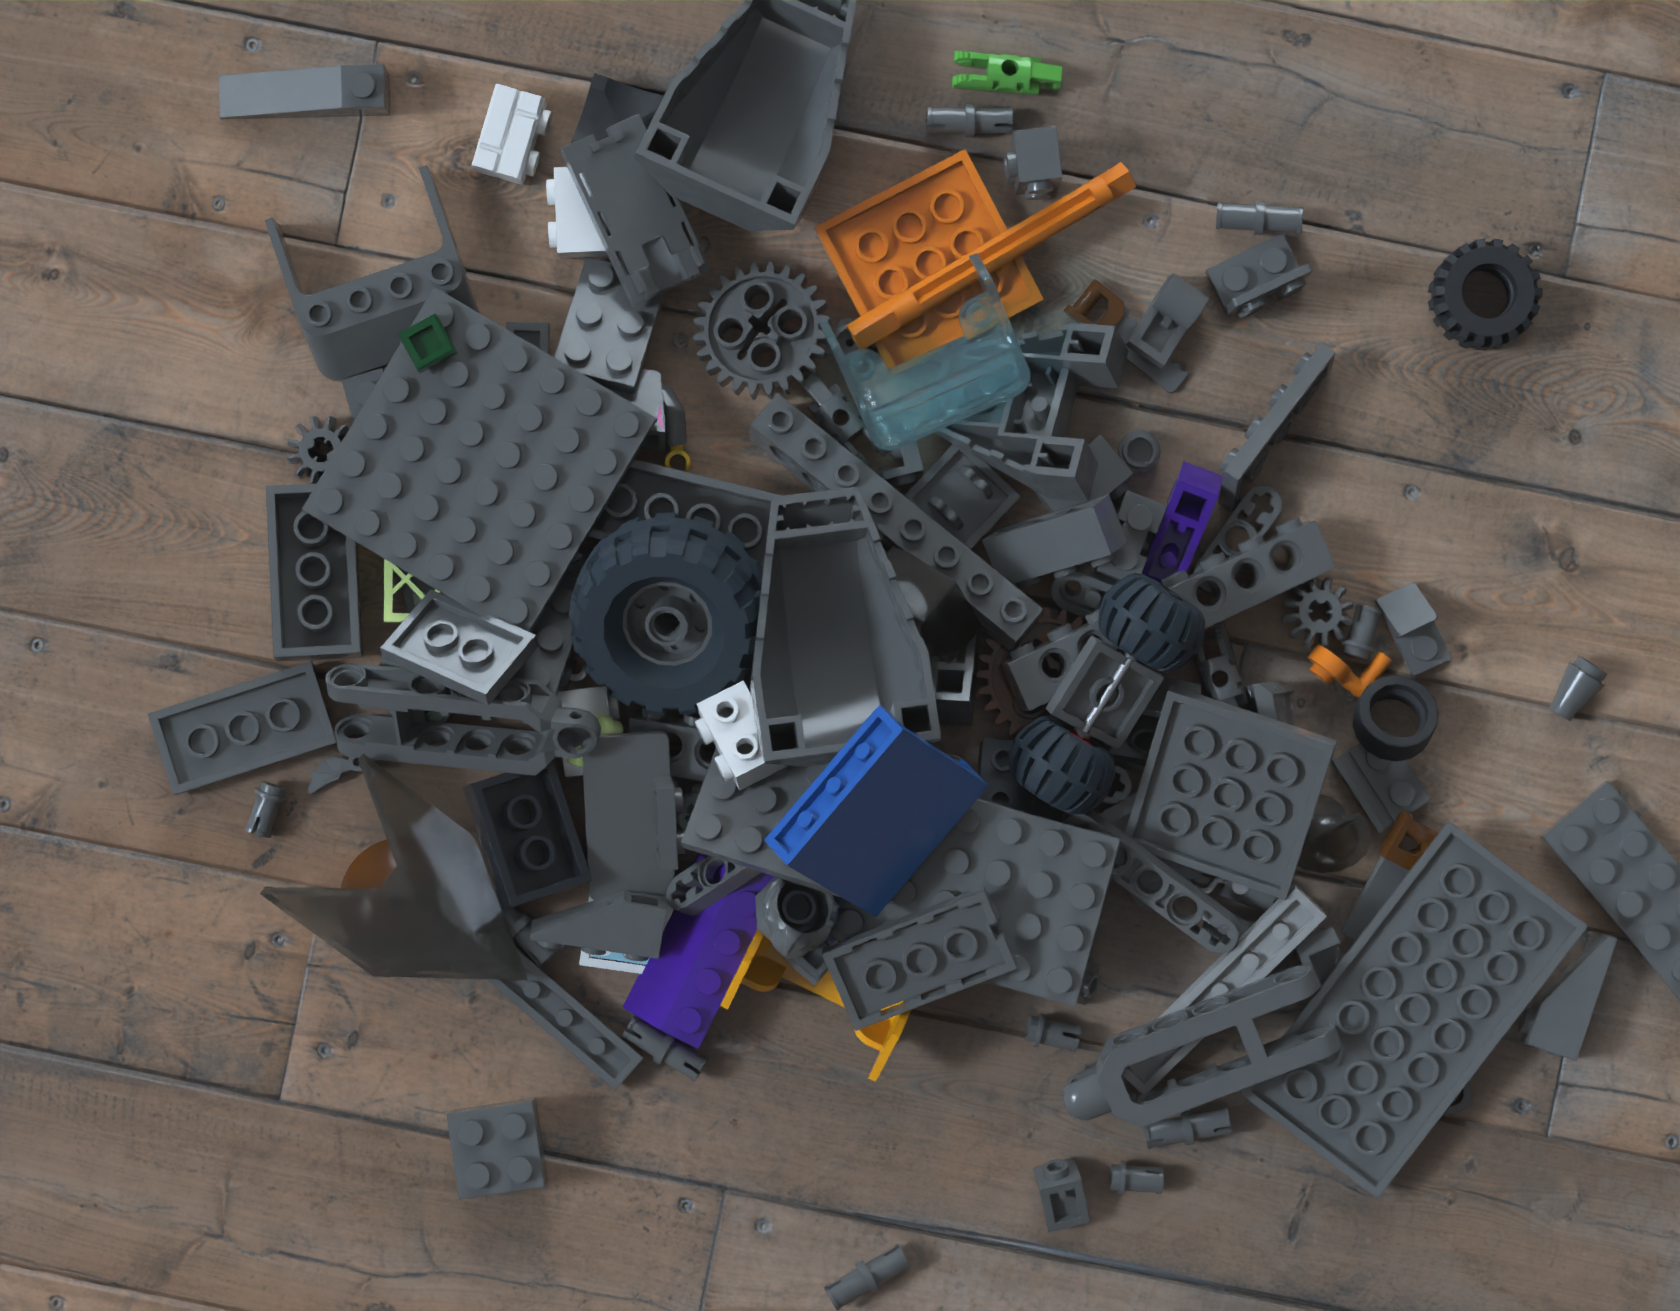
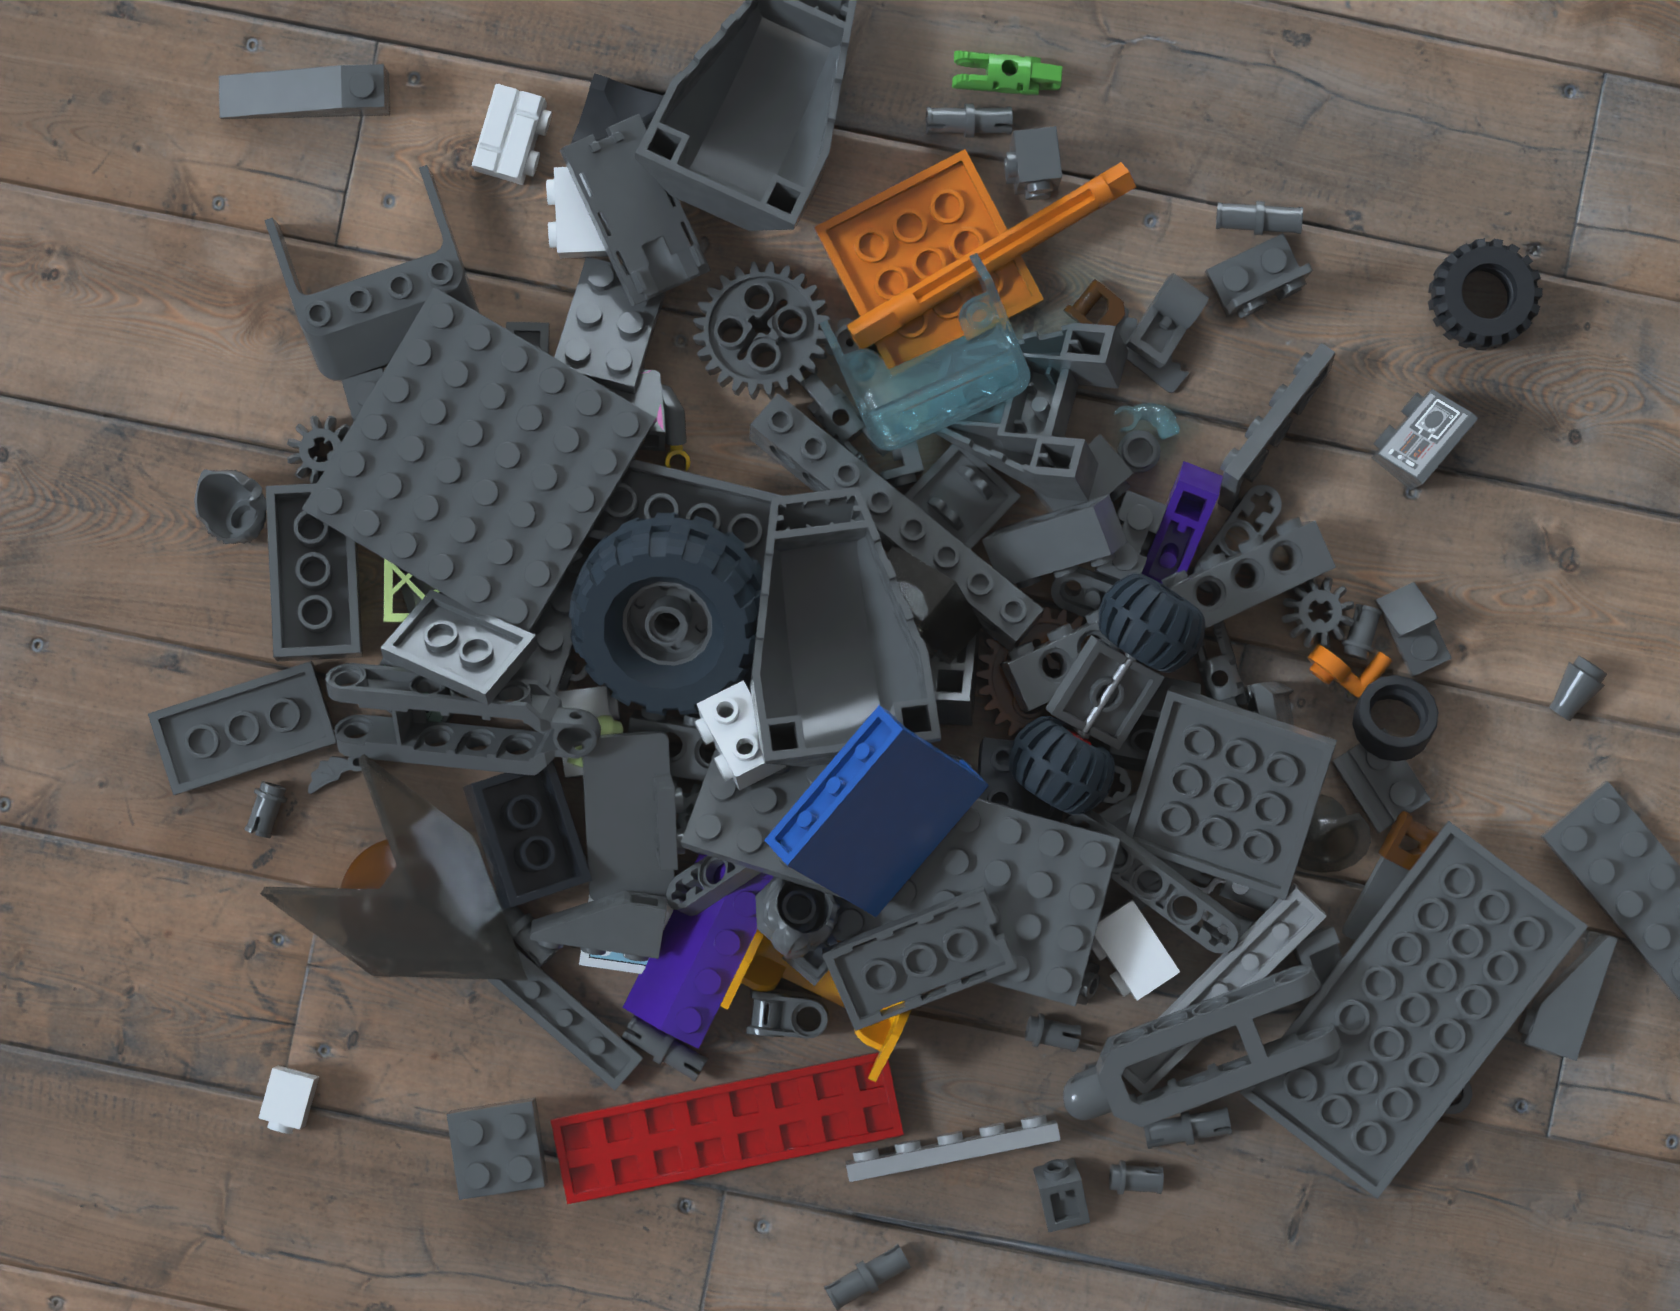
(230, 505): none -> dark grey hair
(288, 1099): none -> white brick
(427, 343): dark green tile -> none
(725, 1127): none -> red plate
(783, 1015): none -> dark grey piece
(951, 1148): none -> light grey plate
(1133, 951): none -> white brick
(1156, 414): none -> clear light blue arm
(1423, 438): none -> dark grey slope

